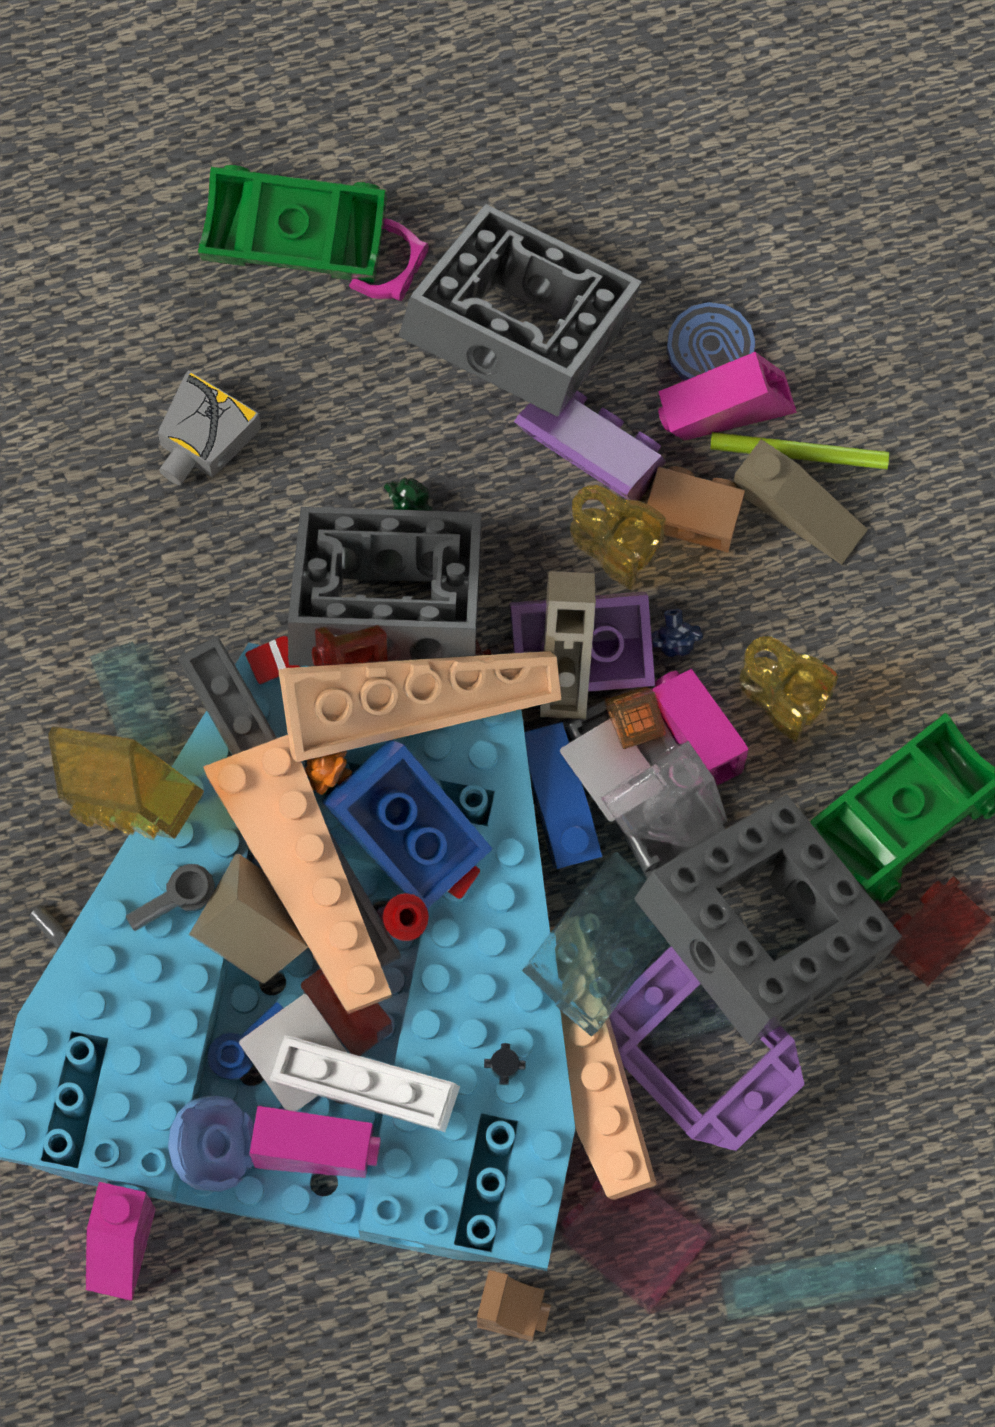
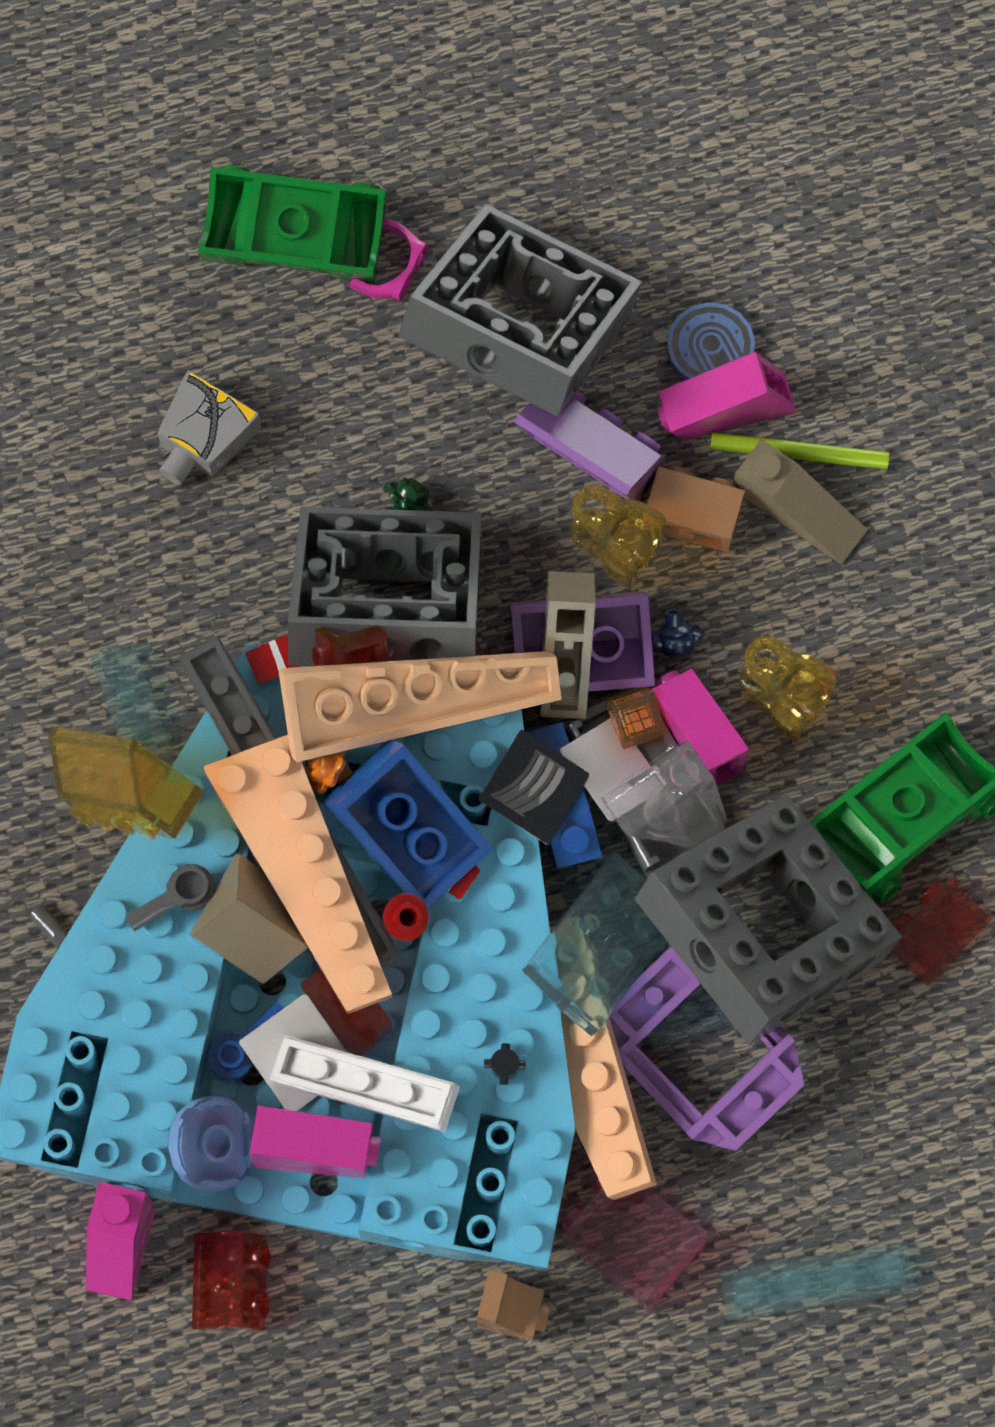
(230, 1281): none -> clear red bracket
(534, 787): none -> black sticker

